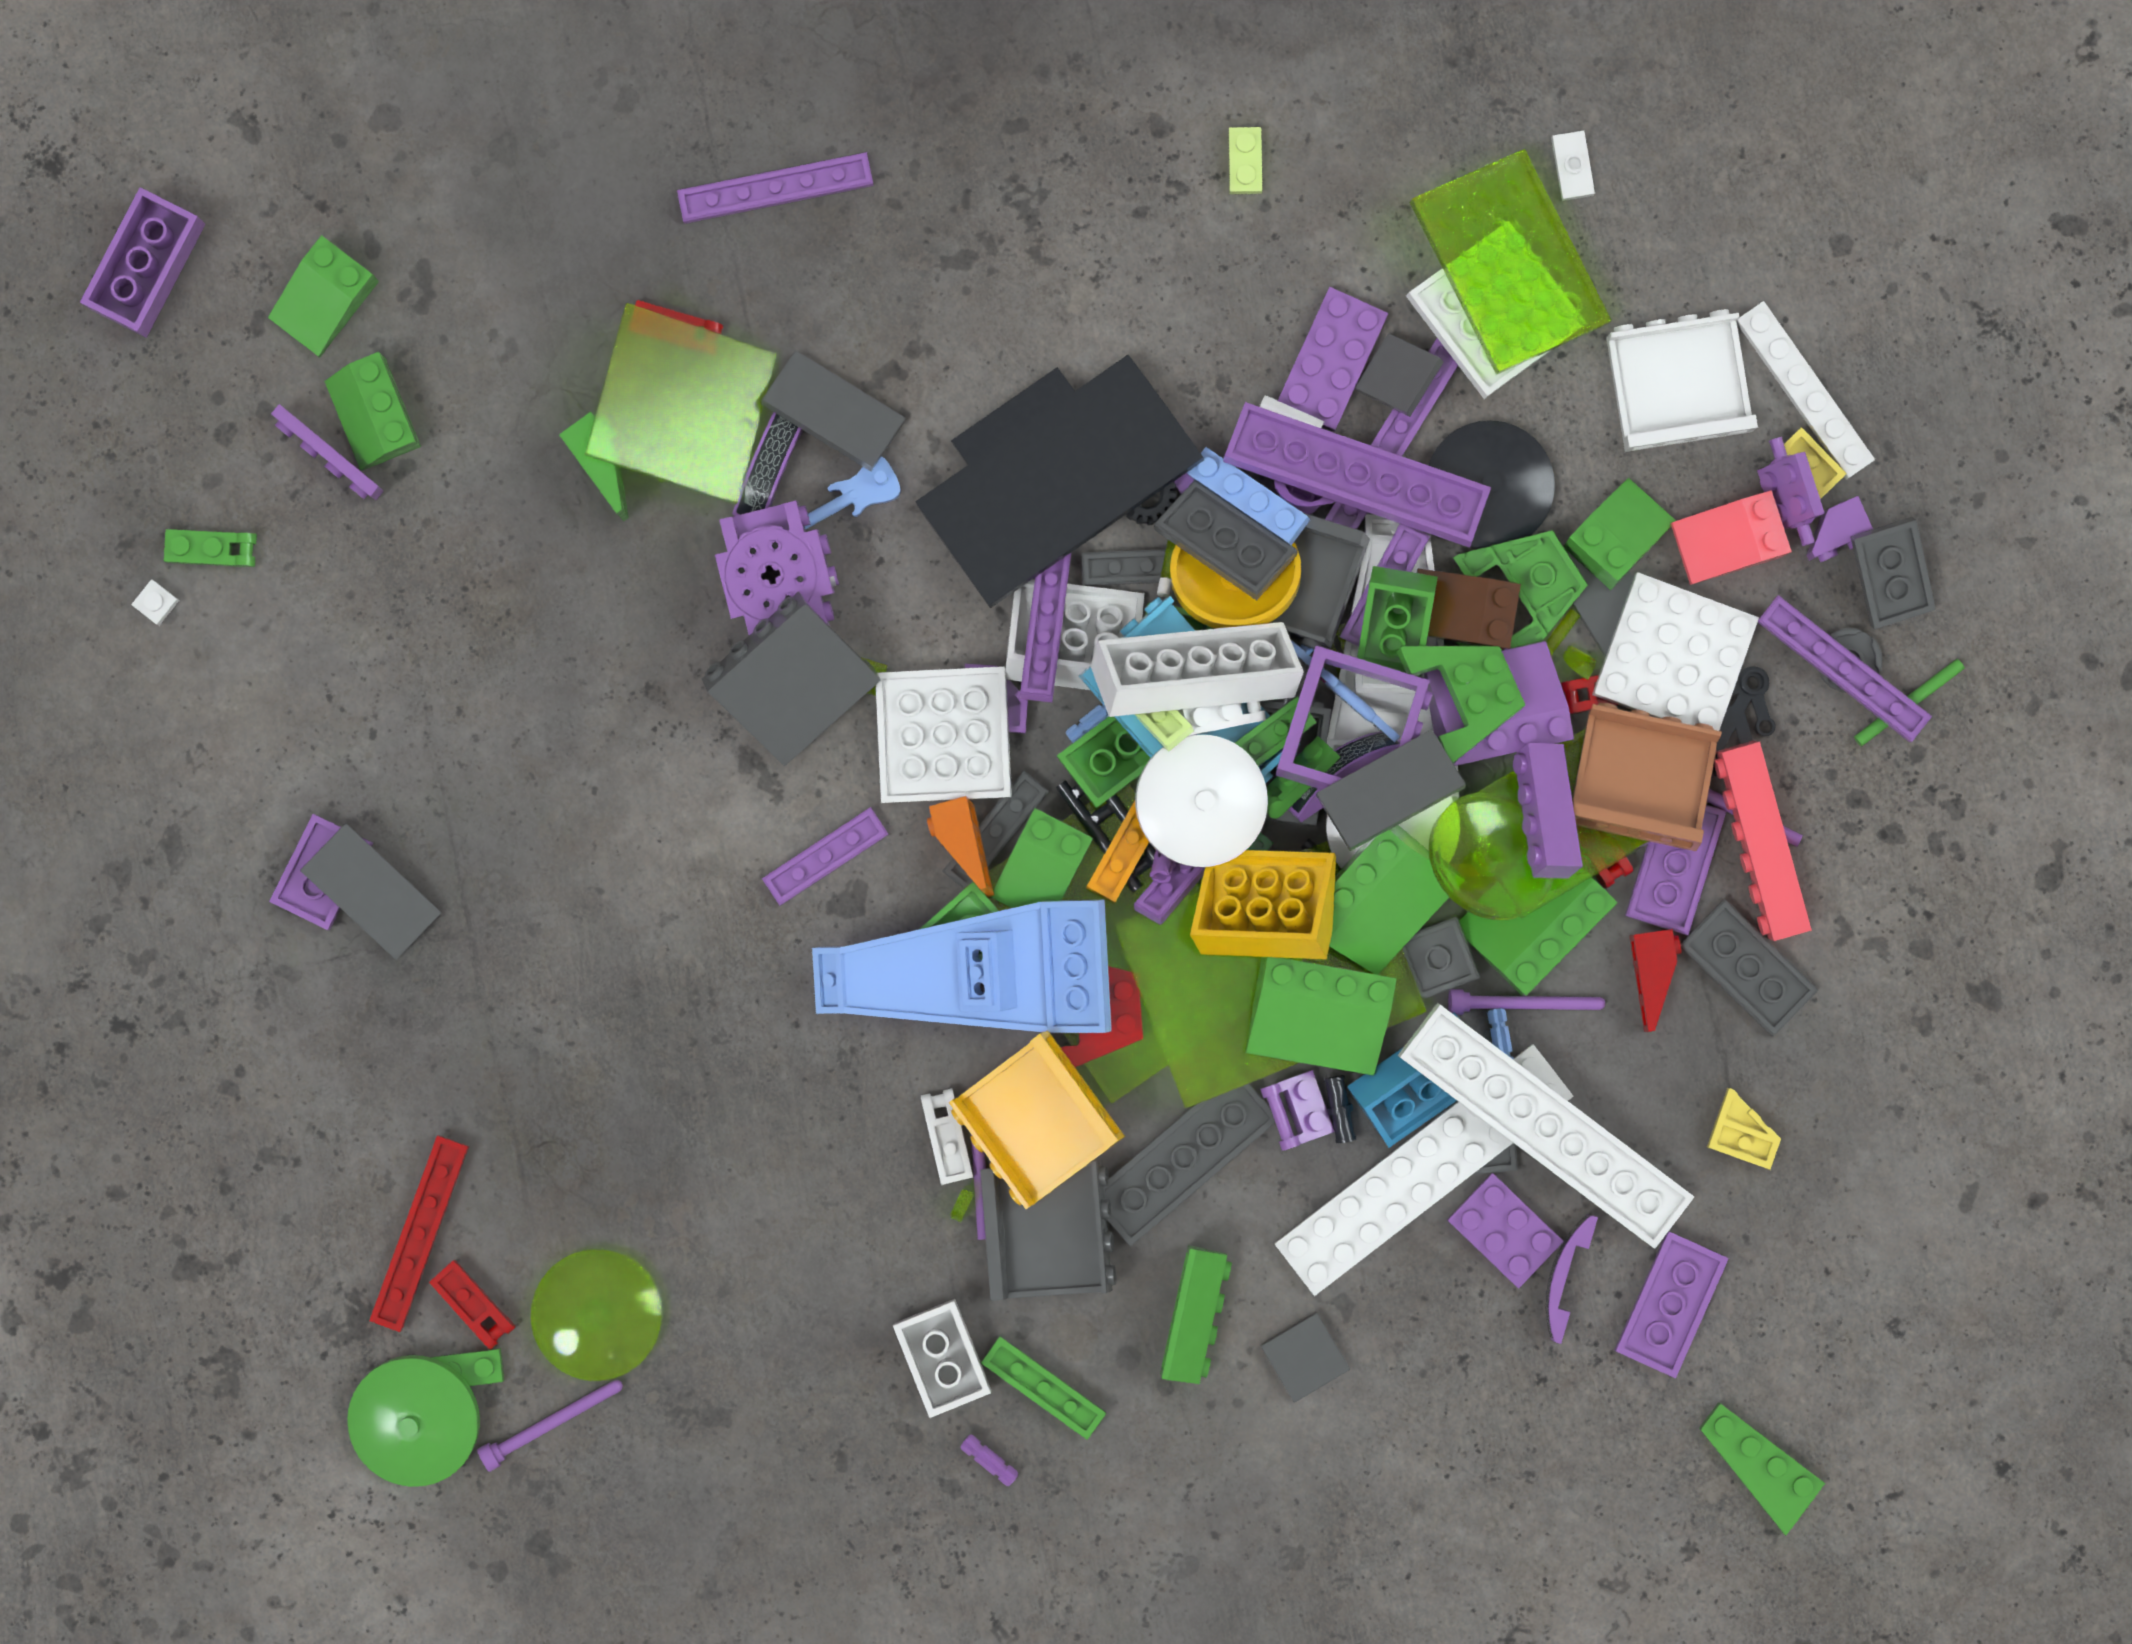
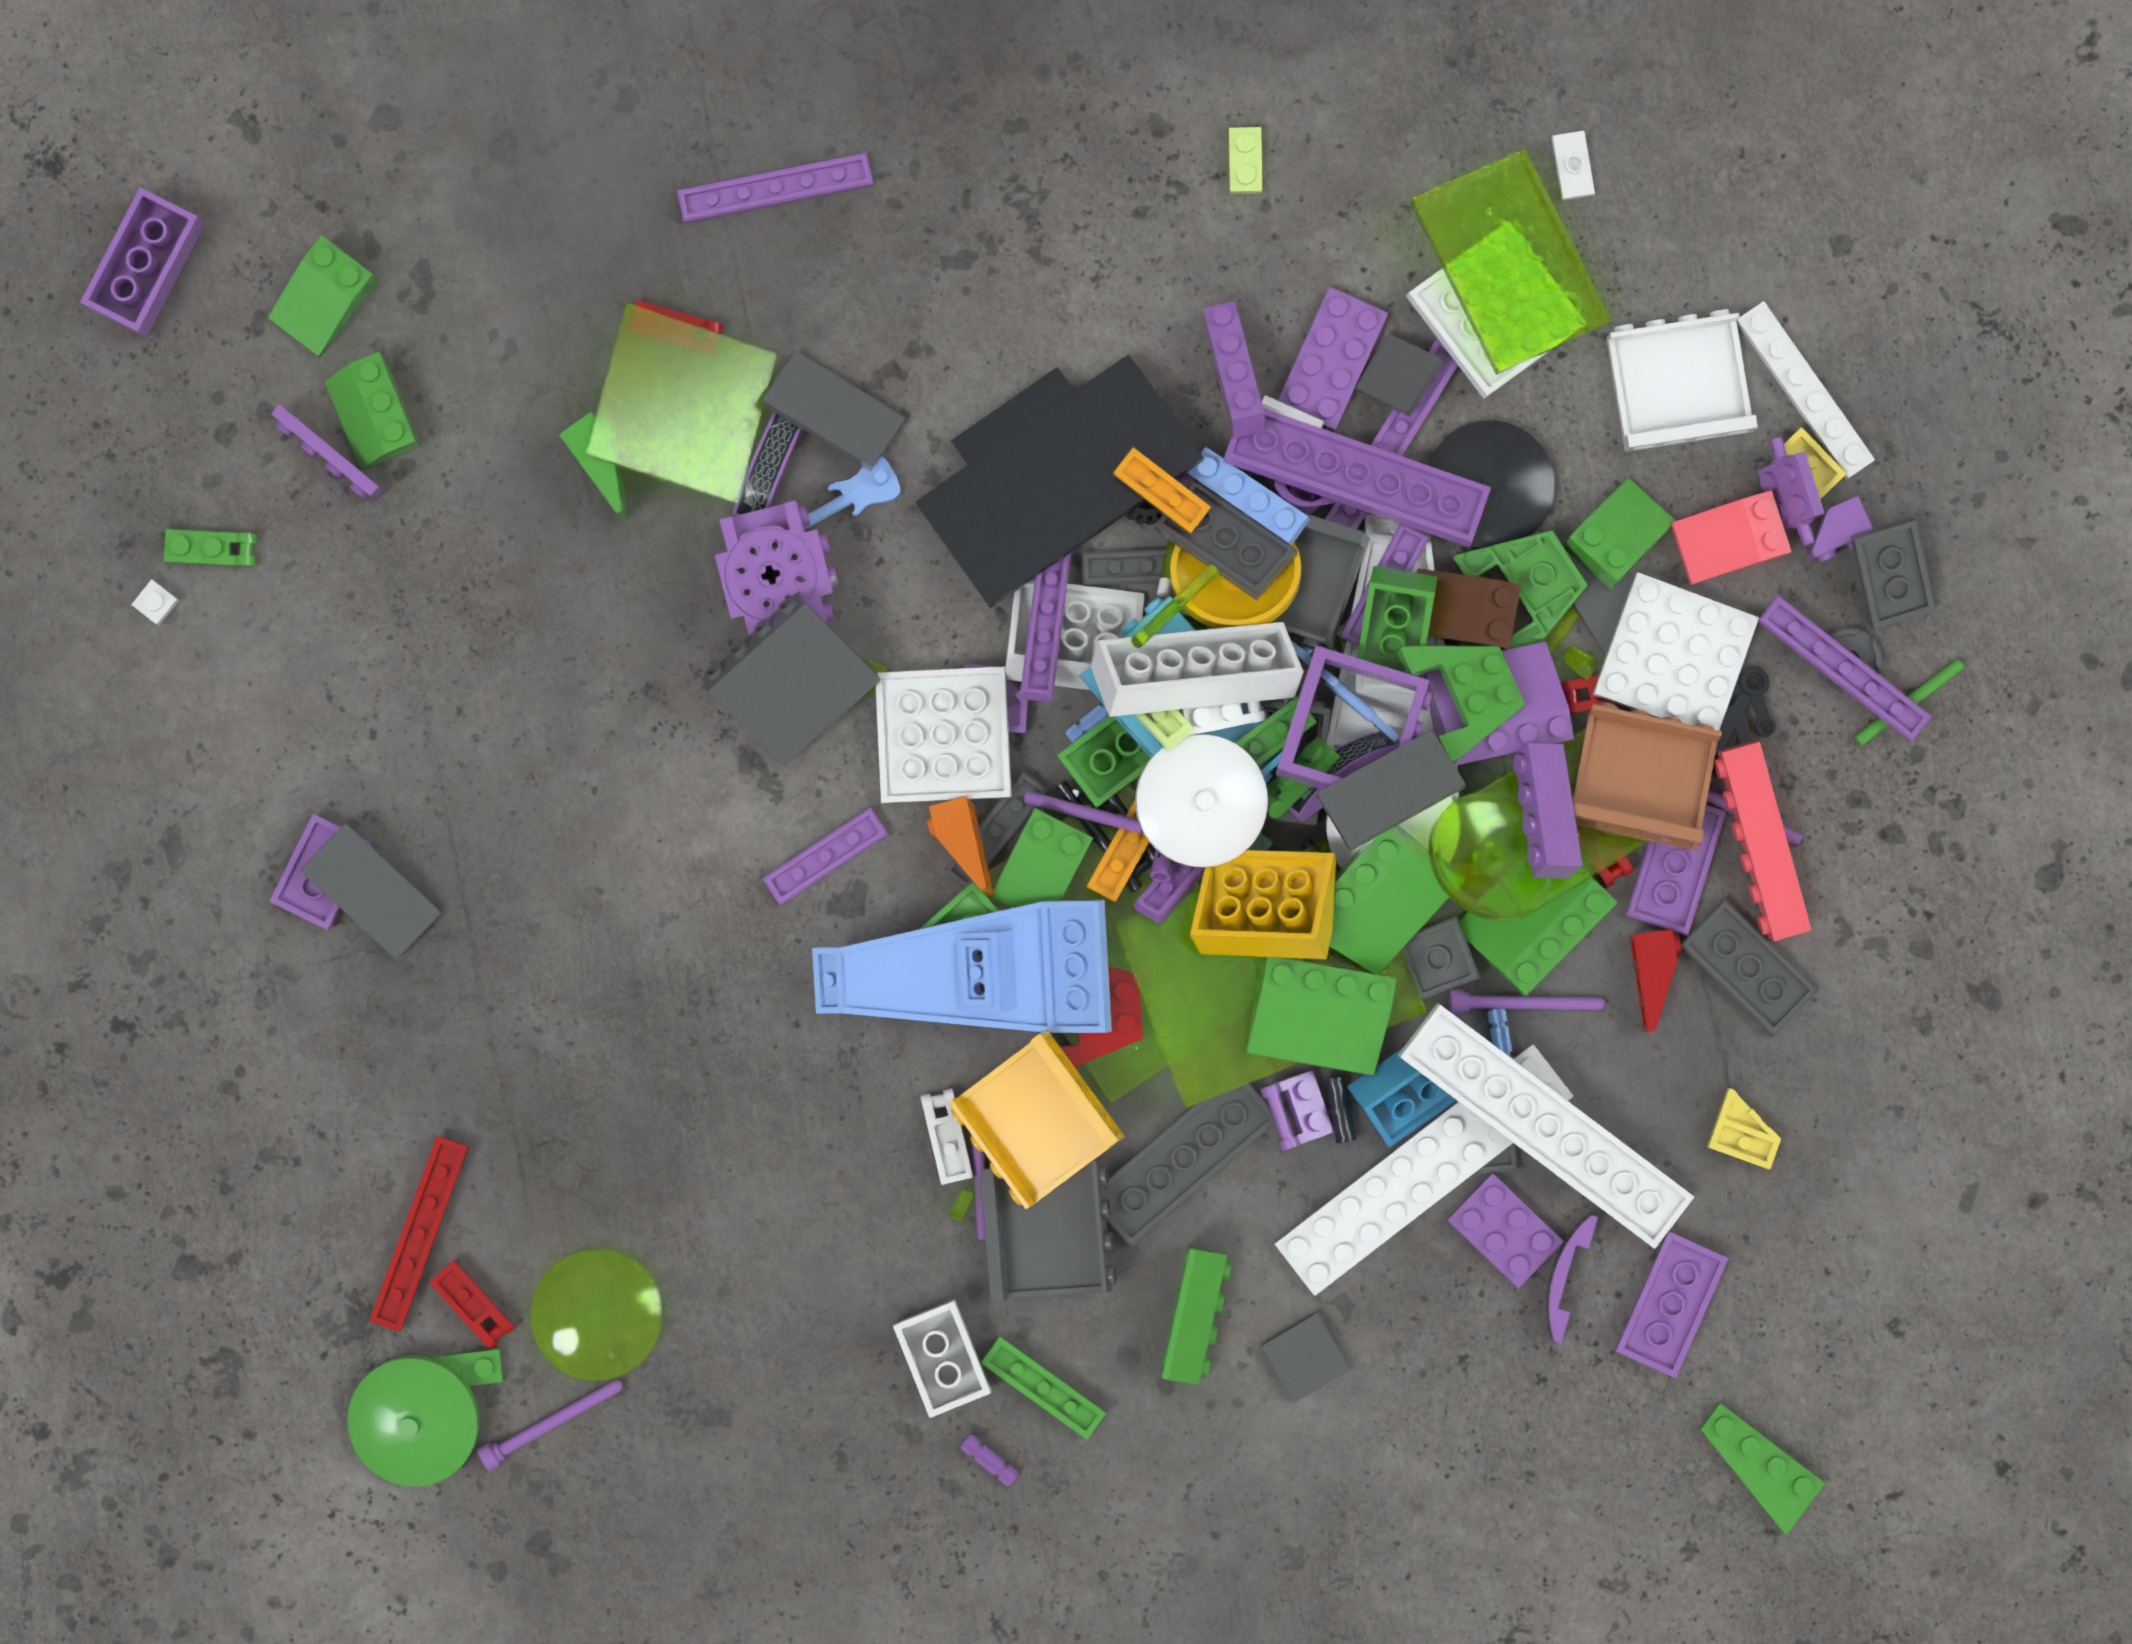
(1083, 811): none -> medium lavender bar
(1161, 490): none -> light orange plate
(1174, 606): none -> clear neon green bar
(1234, 369): none -> medium lavender brick

